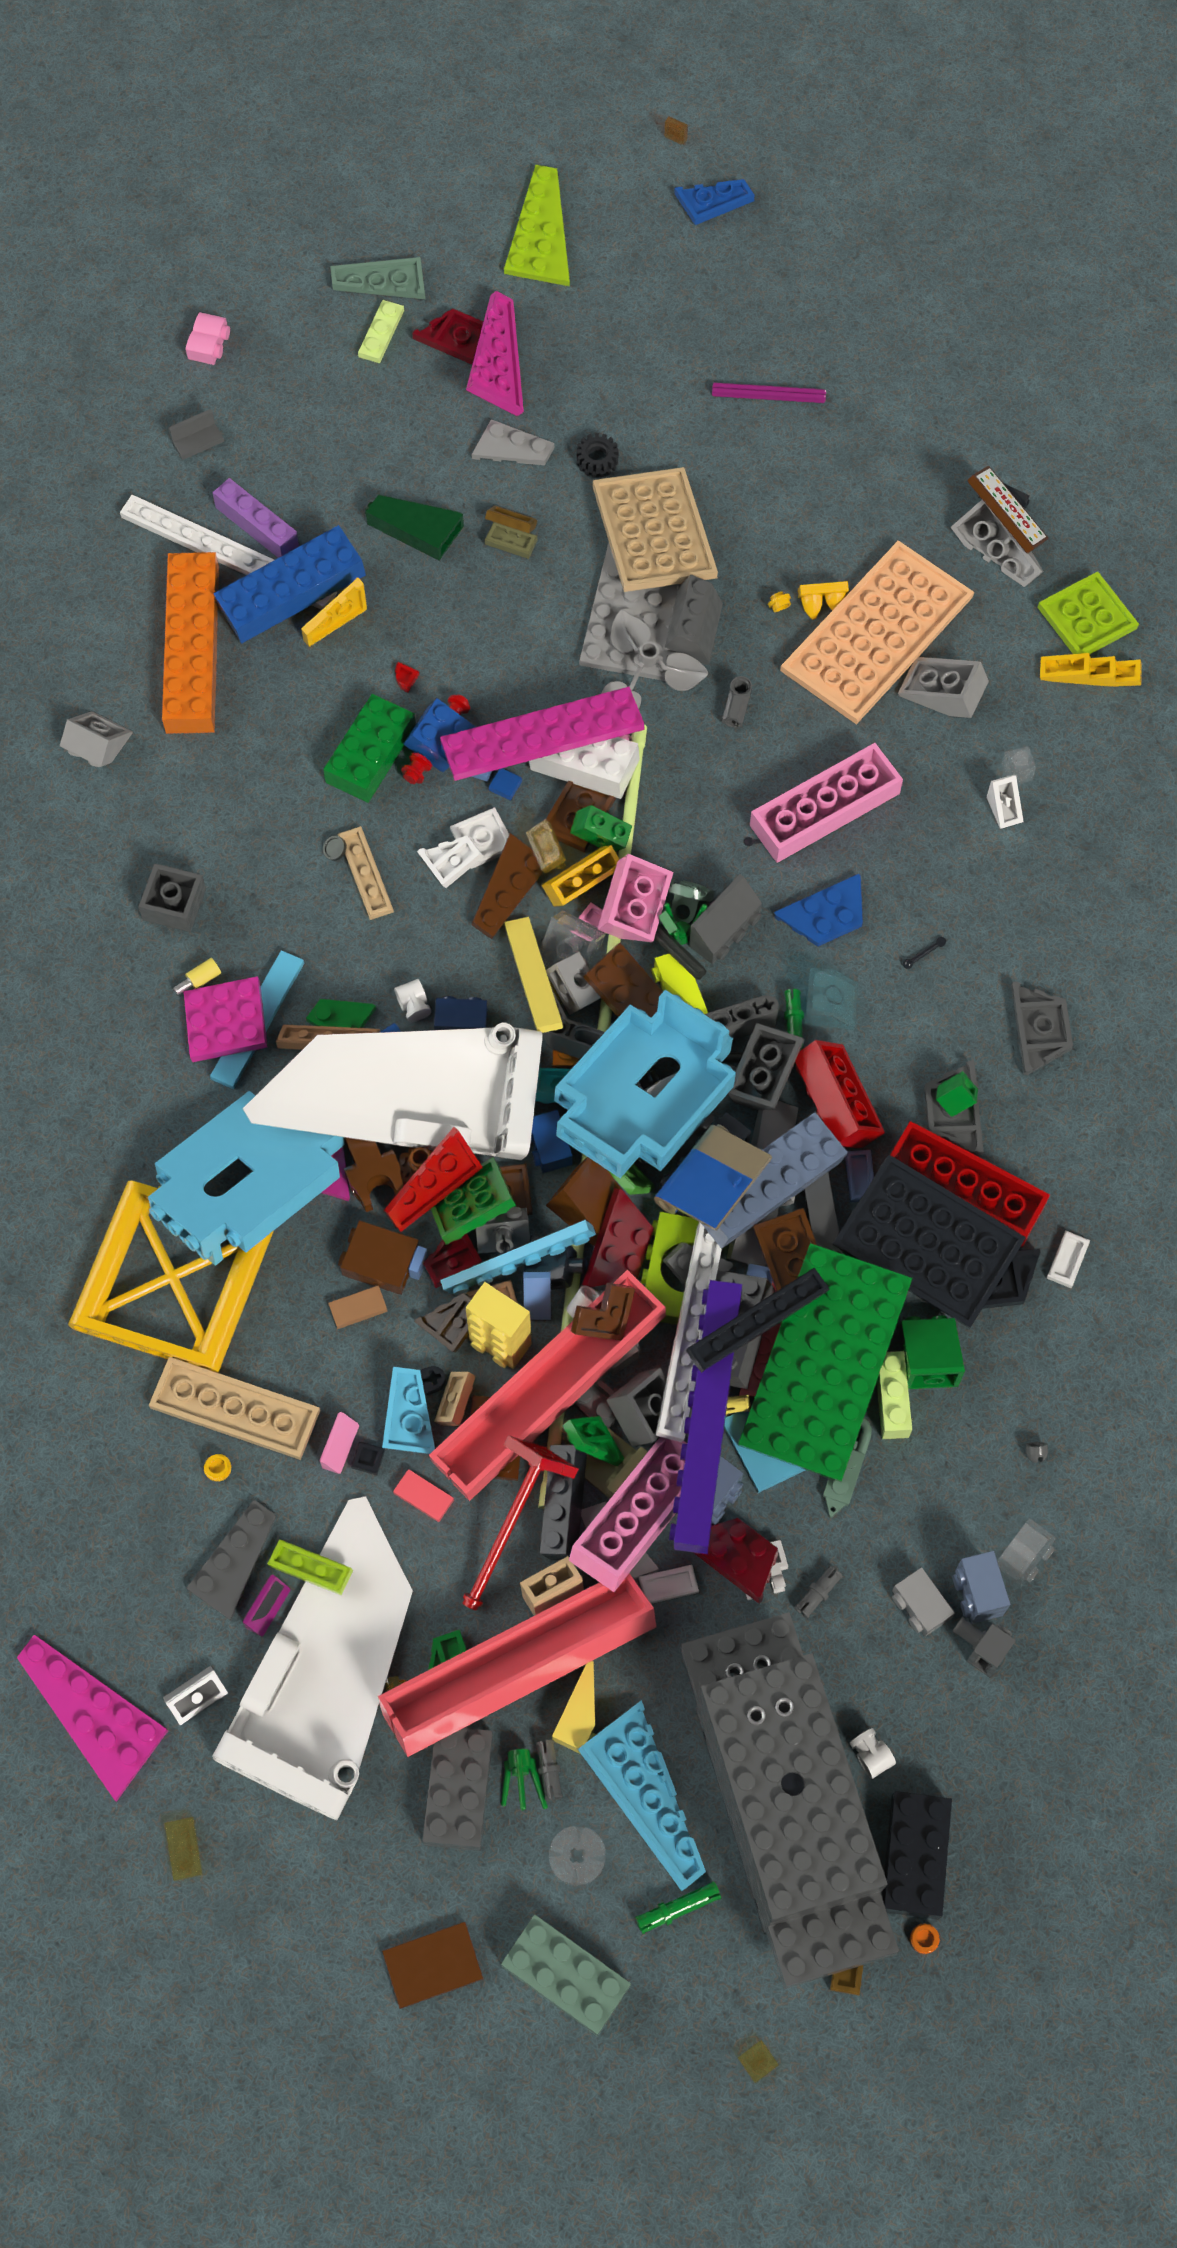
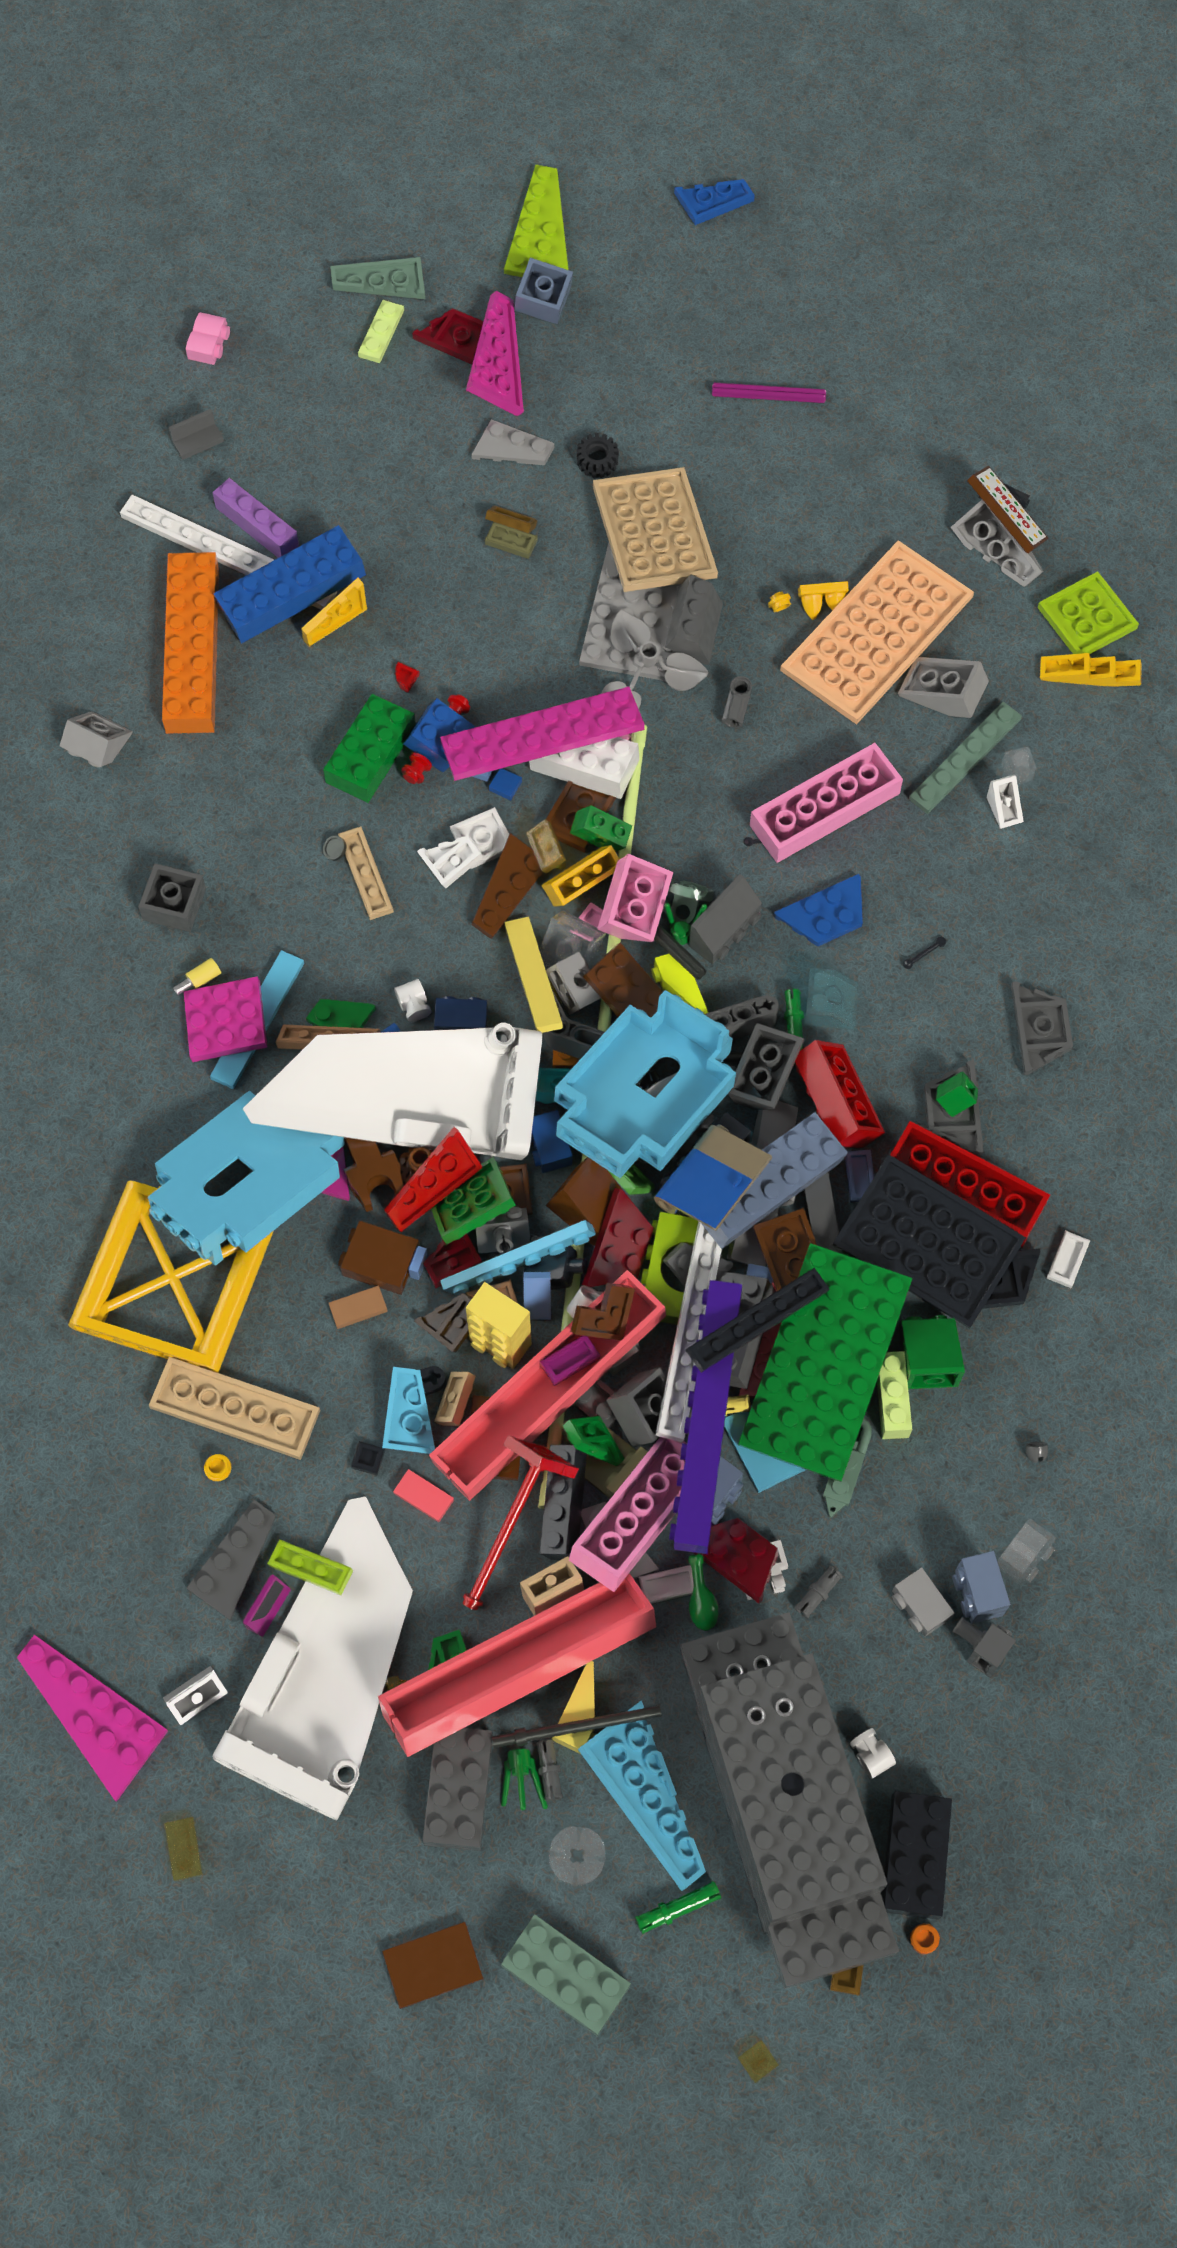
(339, 1443): bright pink slope -> none
(415, 524): dark green slope -> none
(522, 1736): none -> pearl dark grey bar
(543, 291): none -> sand blue brick
(569, 1360): none -> magenta tile
(669, 923): green tile -> none
(676, 130): clear orange tile -> none
(702, 1603): none -> green piece
(965, 757): none -> sand green plate

